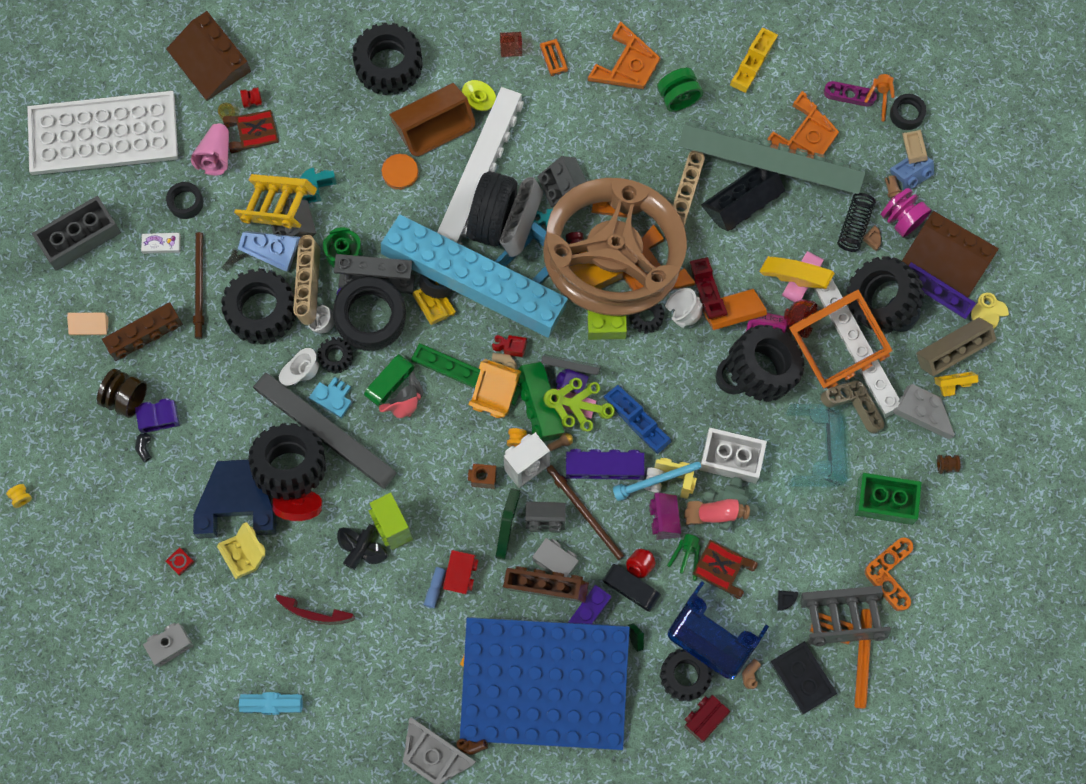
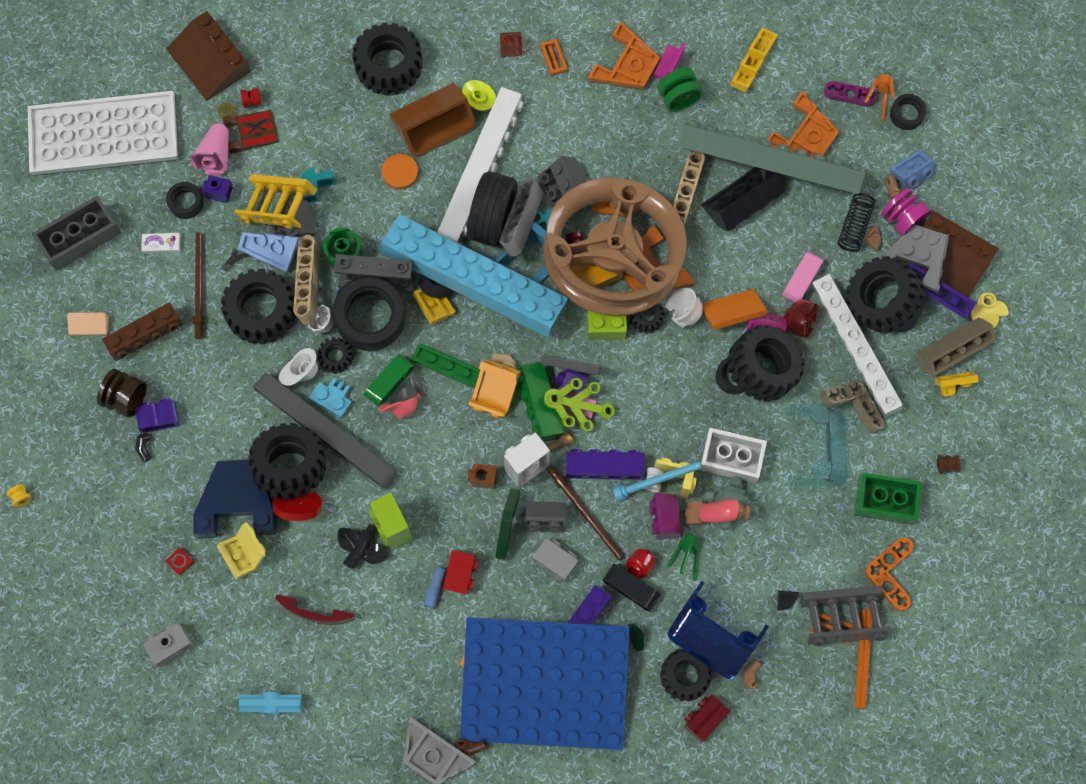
(217, 188): none -> dark purple brick
(512, 345): red plate -> none
(515, 436): light orange wheel -> none
(545, 584): reddish brown brick -> none
(637, 419): blue slope -> none
(669, 60): none -> dark pink panel
(707, 288): dark red slope -> none
(720, 567): flag -> none
(796, 271): yellow slope -> none
(803, 678): black plate -> none
(865, 363): orange window -> none
(914, 146): tan tile -> none
(924, 249): none -> light grey wing
(924, 410): light grey wing -> none

